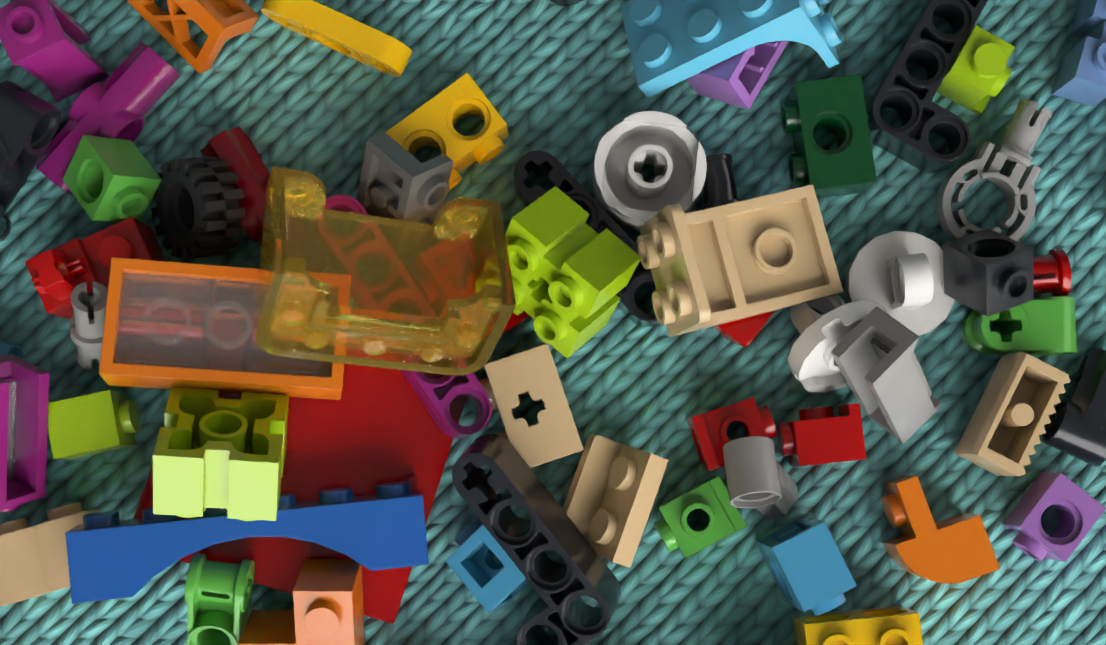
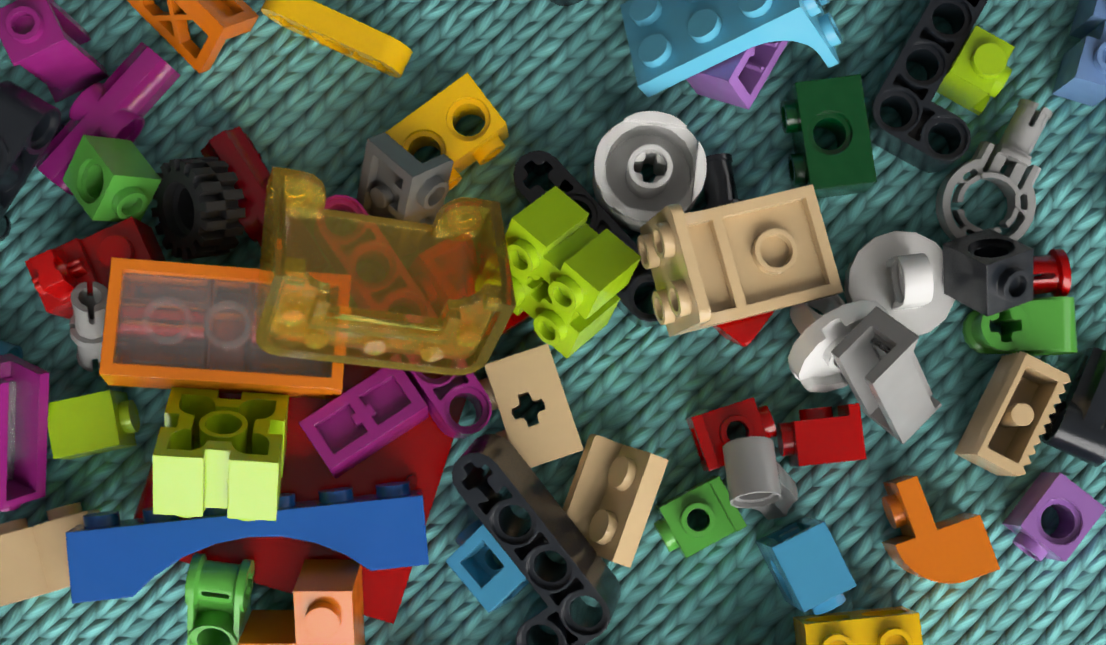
(365, 419): none -> magenta hinge

